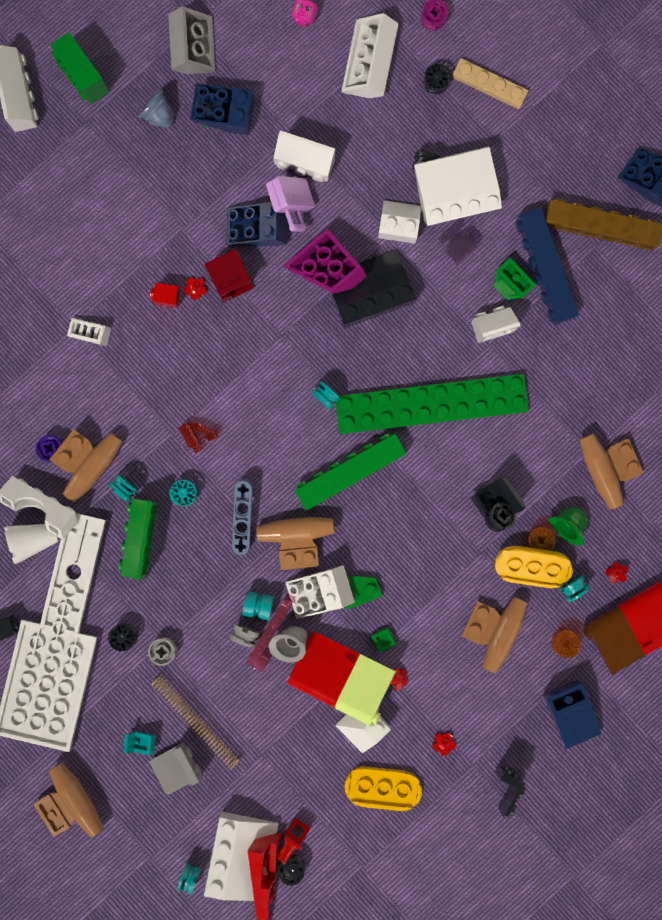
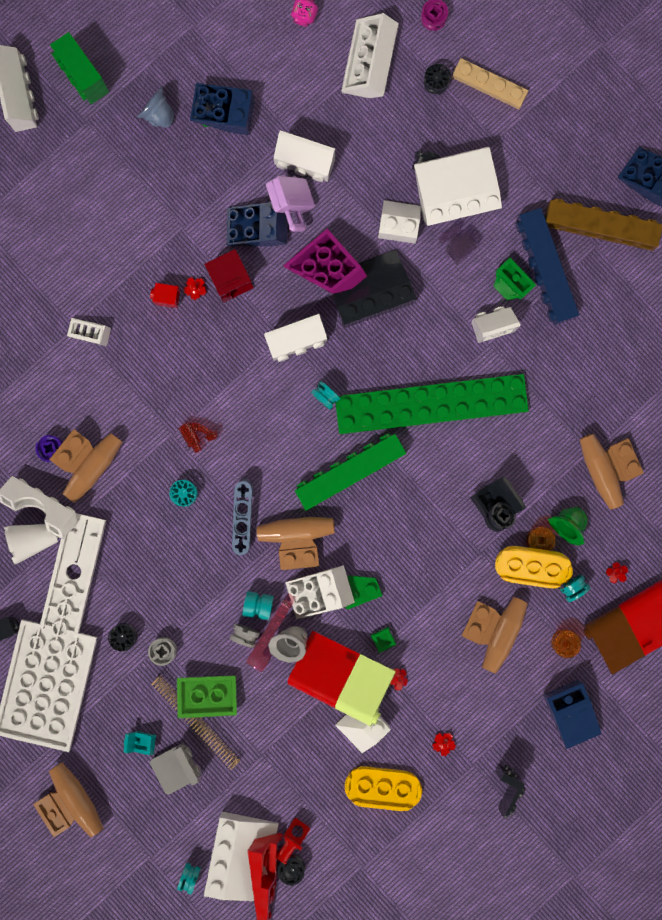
(120, 489): teal wheel -> none
(138, 538): green slope -> none
(191, 41): light grey slope -> none
(206, 696): none -> bright green plate
(296, 338): none -> white slope

